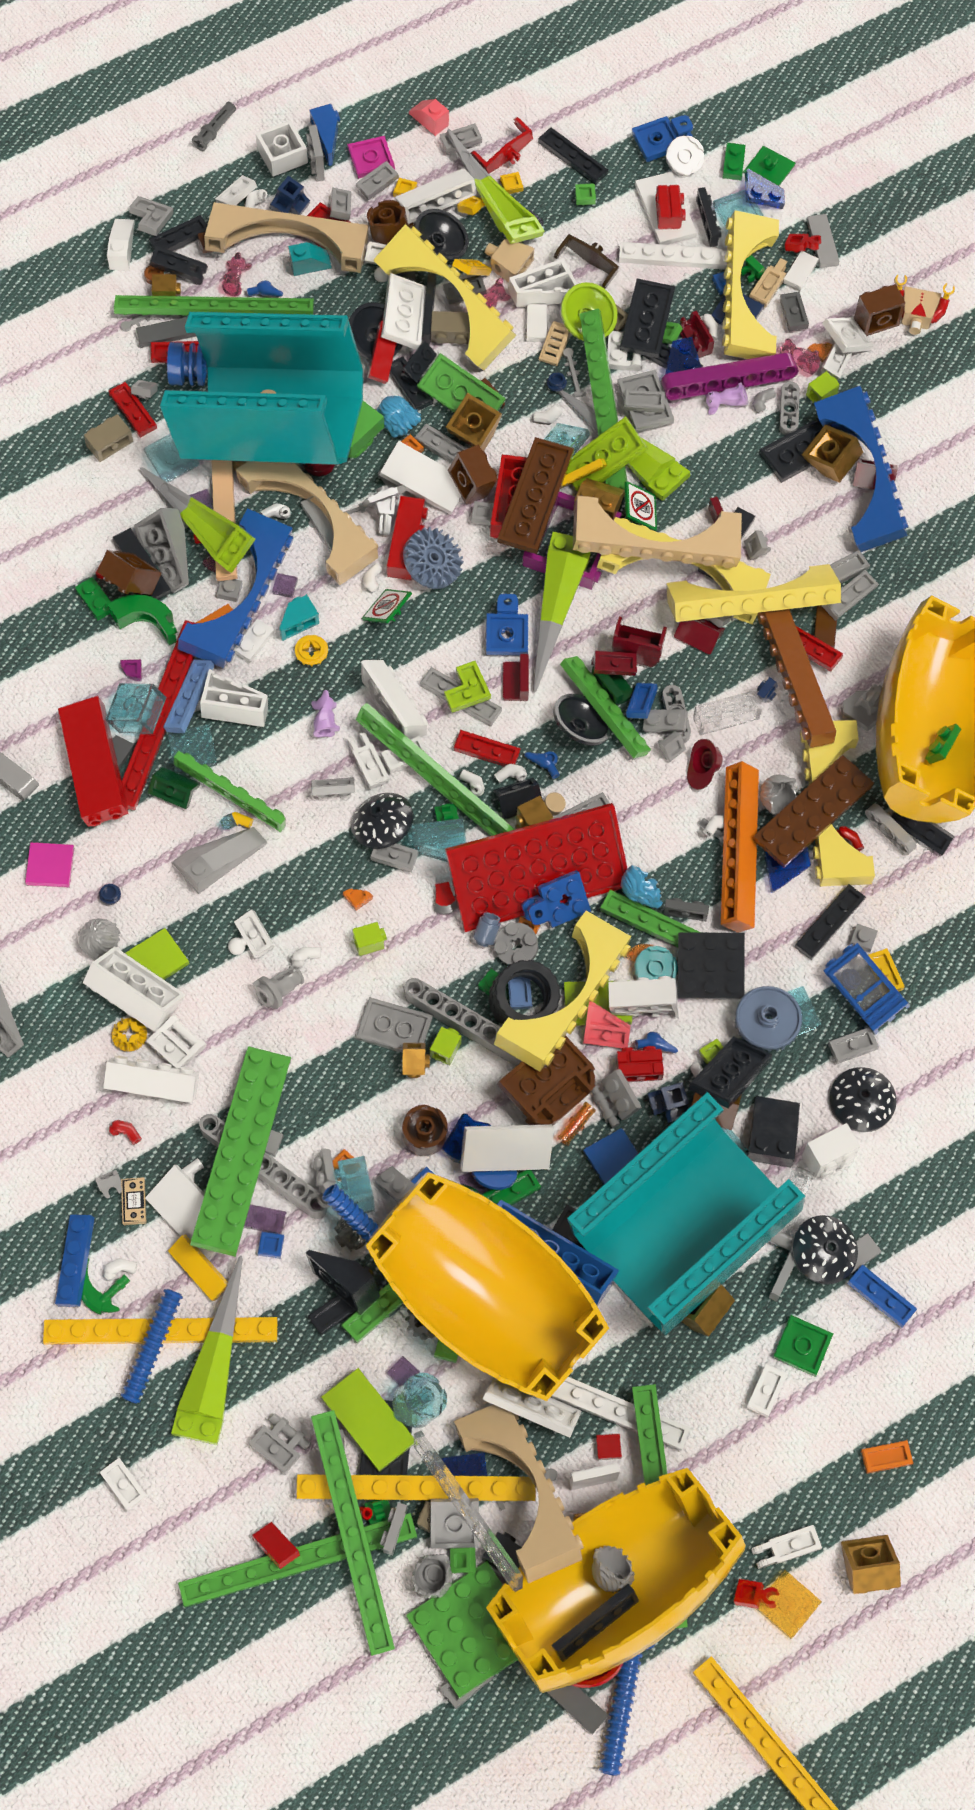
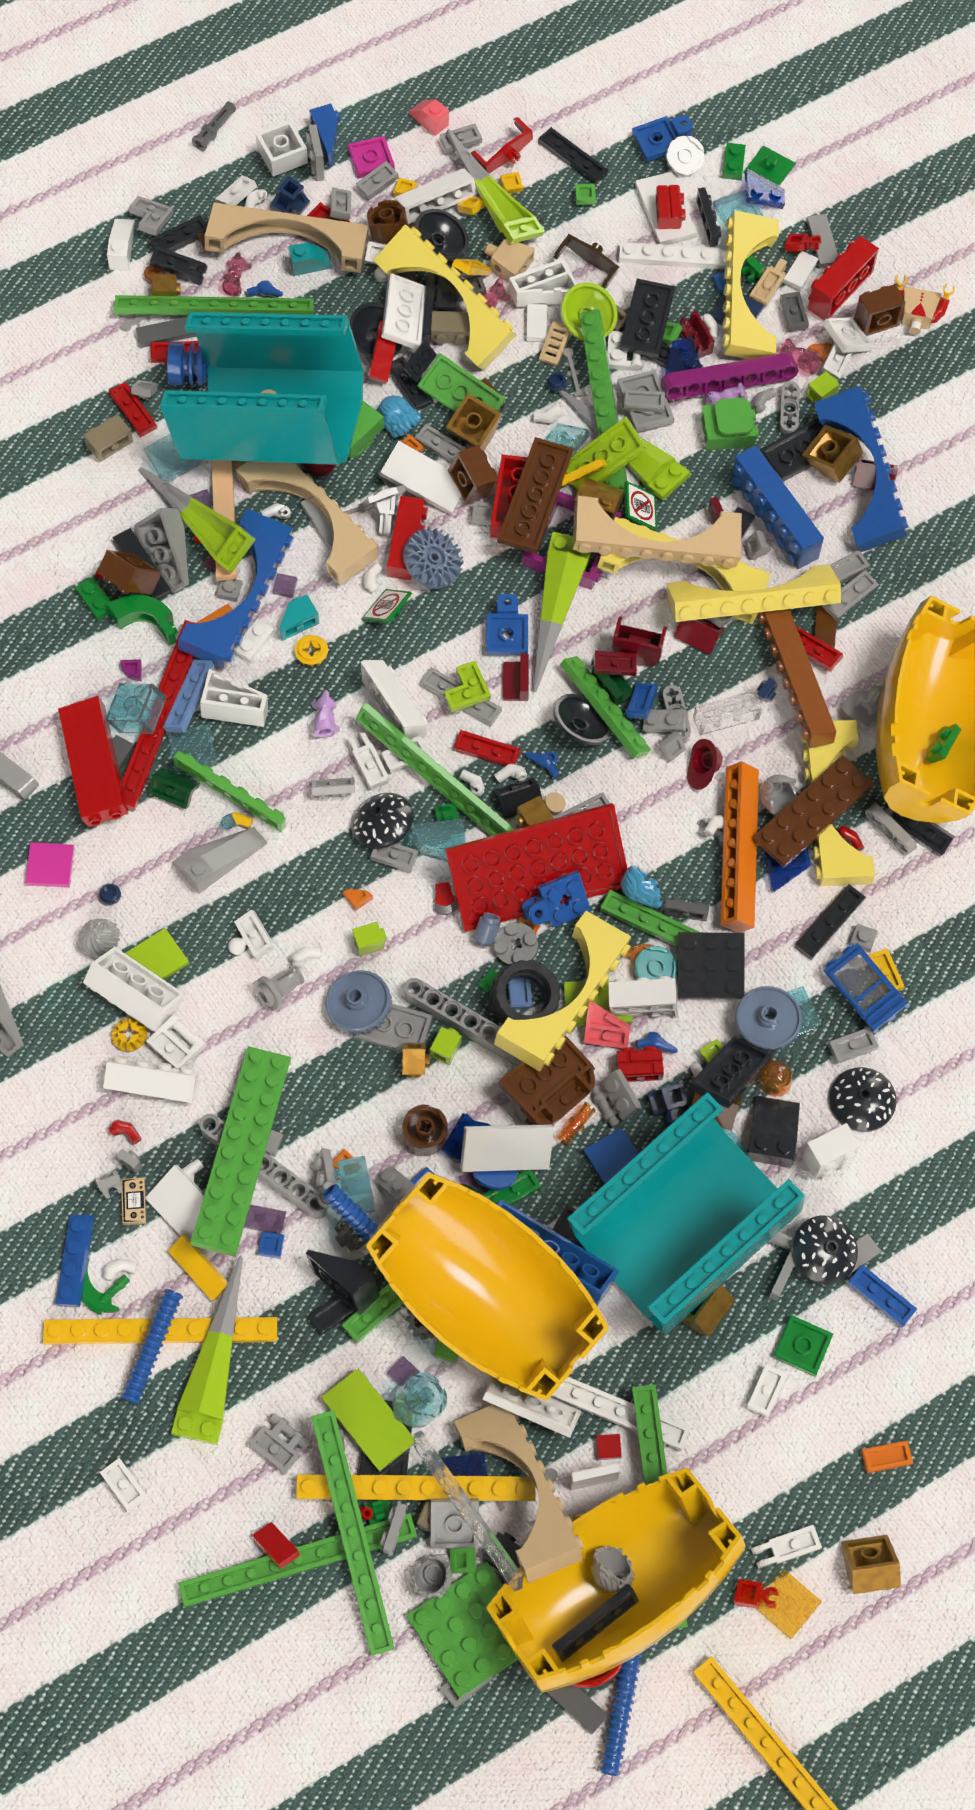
(129, 1160): none -> light grey plate
(358, 1002): none -> sand blue wheel
(446, 292): none -> black plate
(729, 424): none -> bright green brick
(776, 507): none -> blue brick
(776, 1078): none -> clear orange hair
(842, 278): none -> red brick

